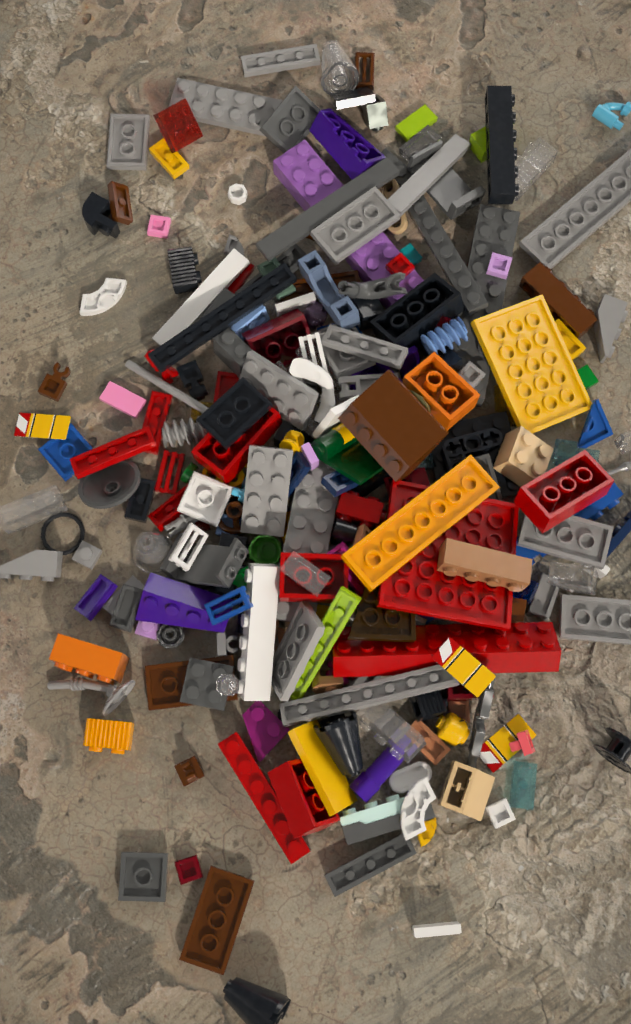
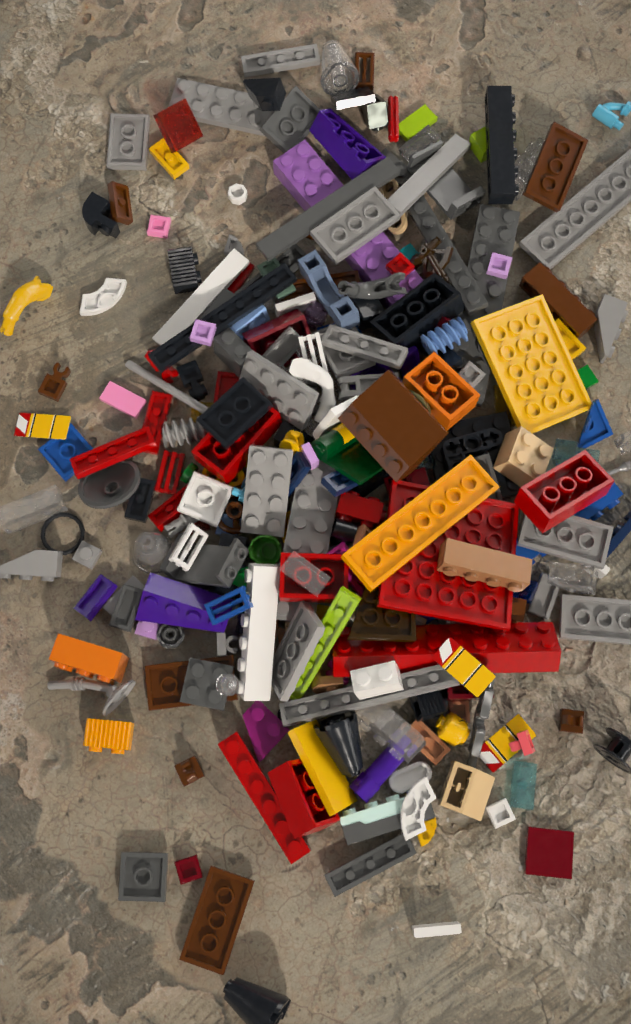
(24, 295): none -> yellow piece
(203, 332): none -> lavender tile
(266, 93): none -> black slope
(283, 347): none -> light grey tile
(376, 680): none -> white brick
(393, 119): none -> red axle
(427, 254): none -> dark brown piece
(549, 852): none -> dark red tile
(555, 167): none -> reddish brown plate
(571, 721): none -> reddish brown tile

